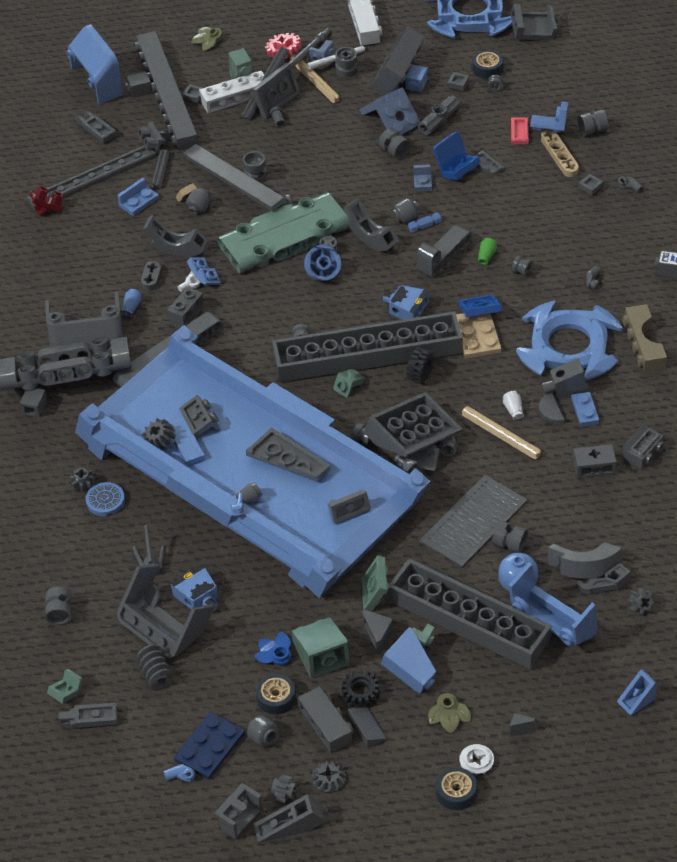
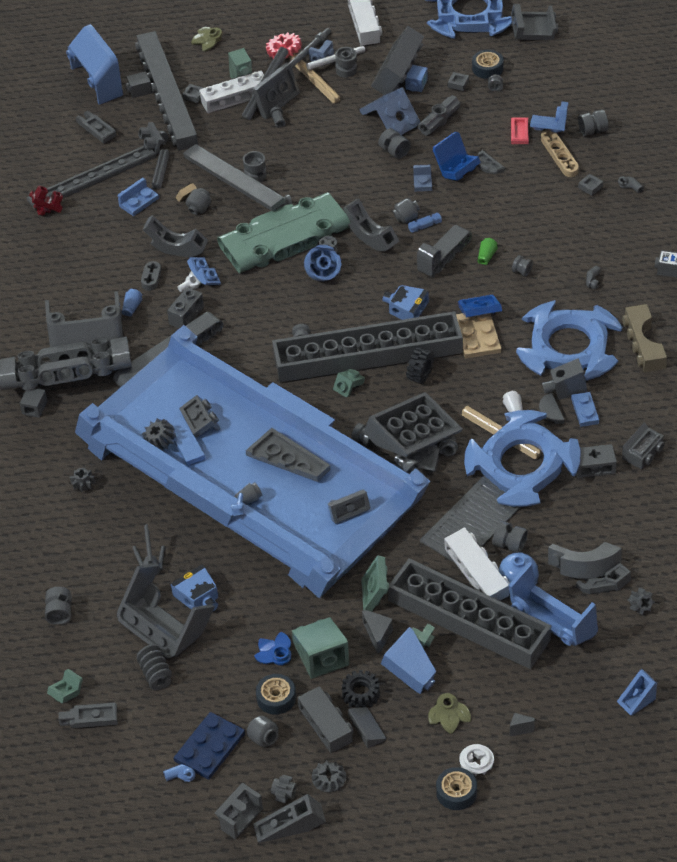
(105, 499): medium blue tile -> none
(476, 565): none -> white brick
(522, 429): none -> medium blue piece

